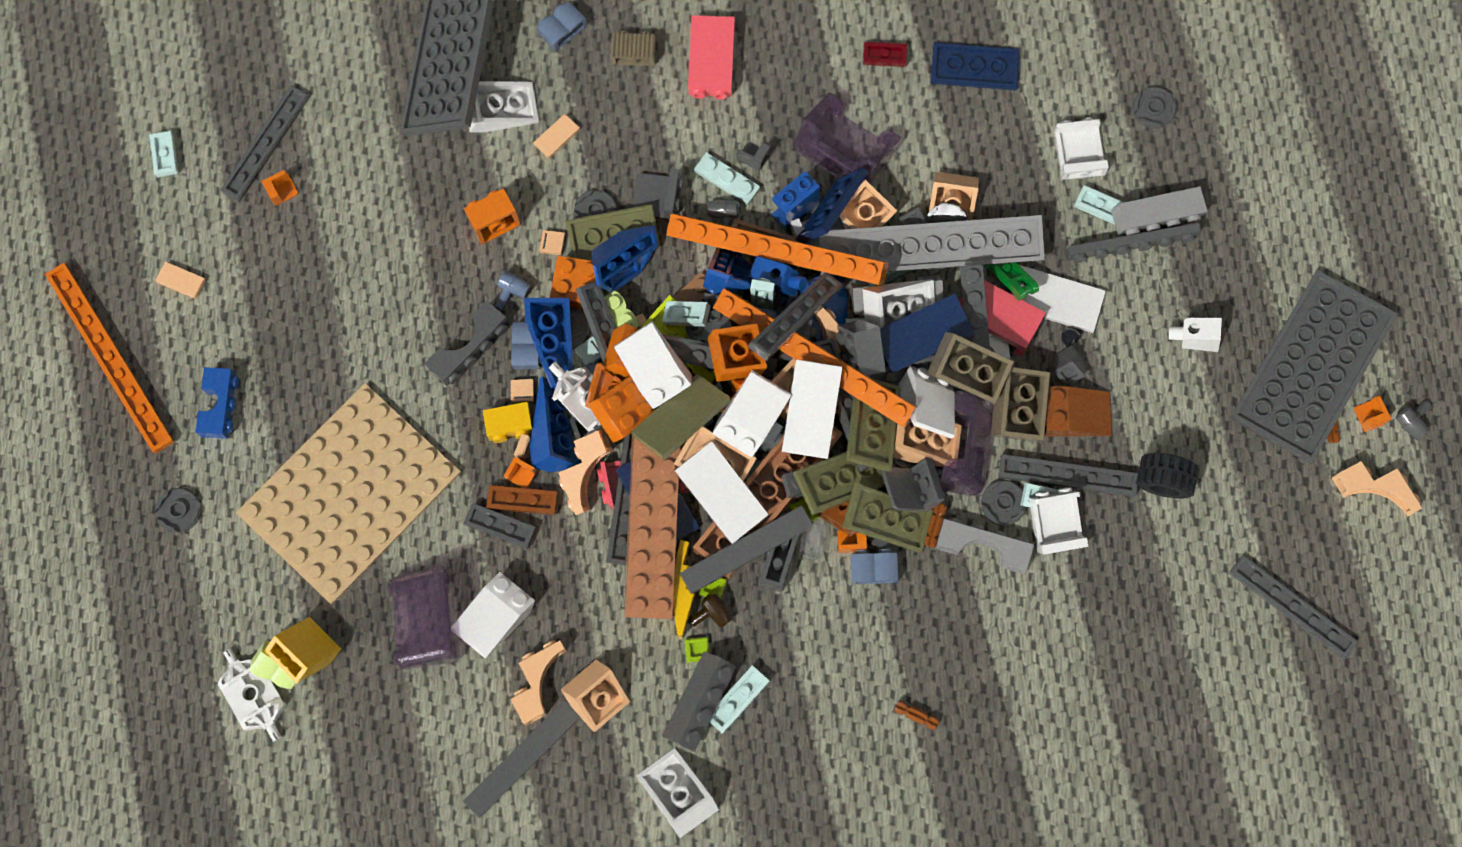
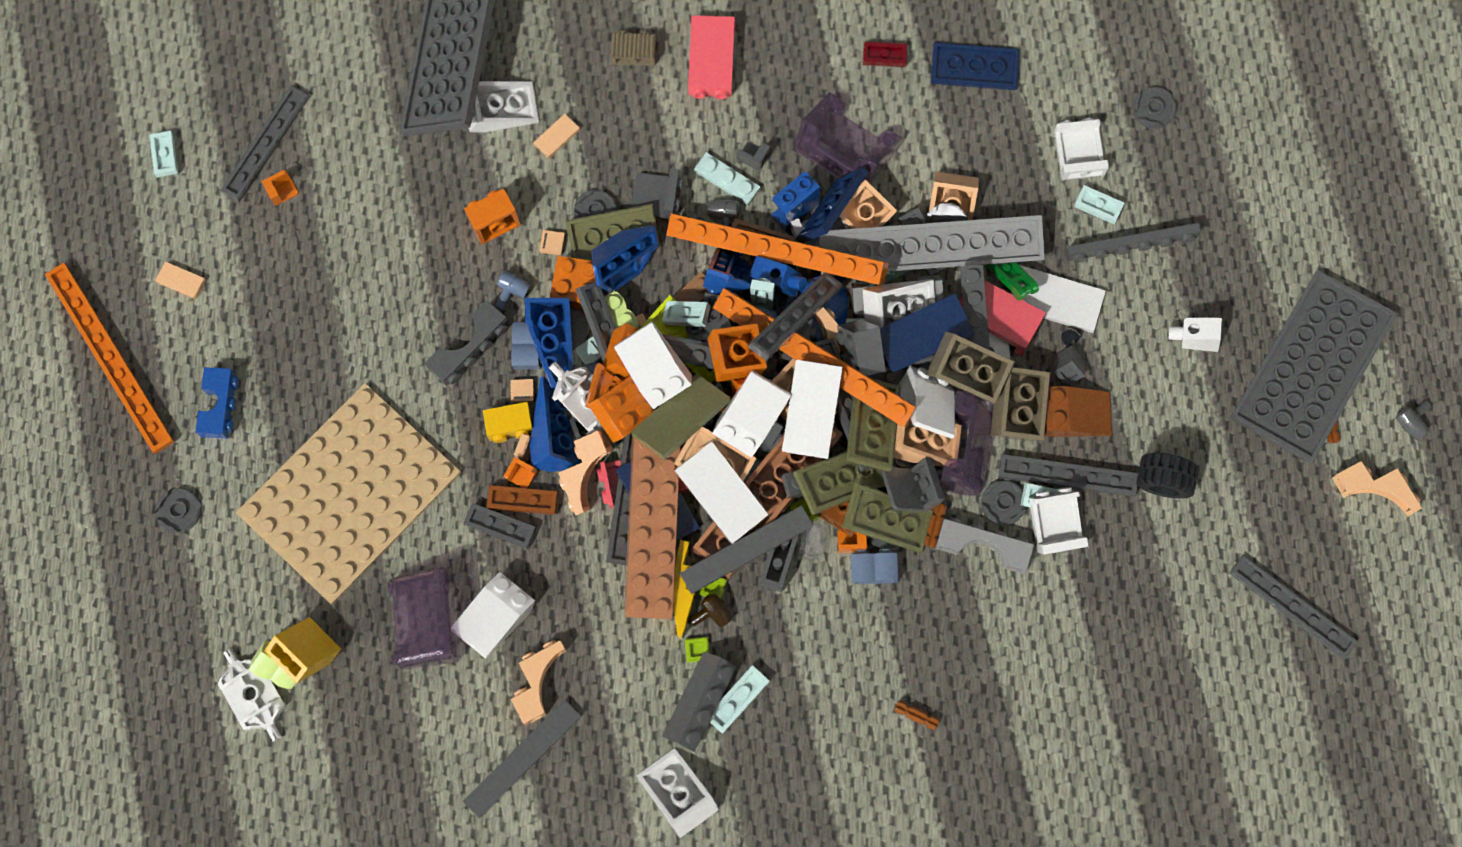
(561, 26): sand blue brick -> none
(595, 695): light nougat slope -> none
(1158, 211): light grey brick -> none
(1372, 414): orange panel -> none

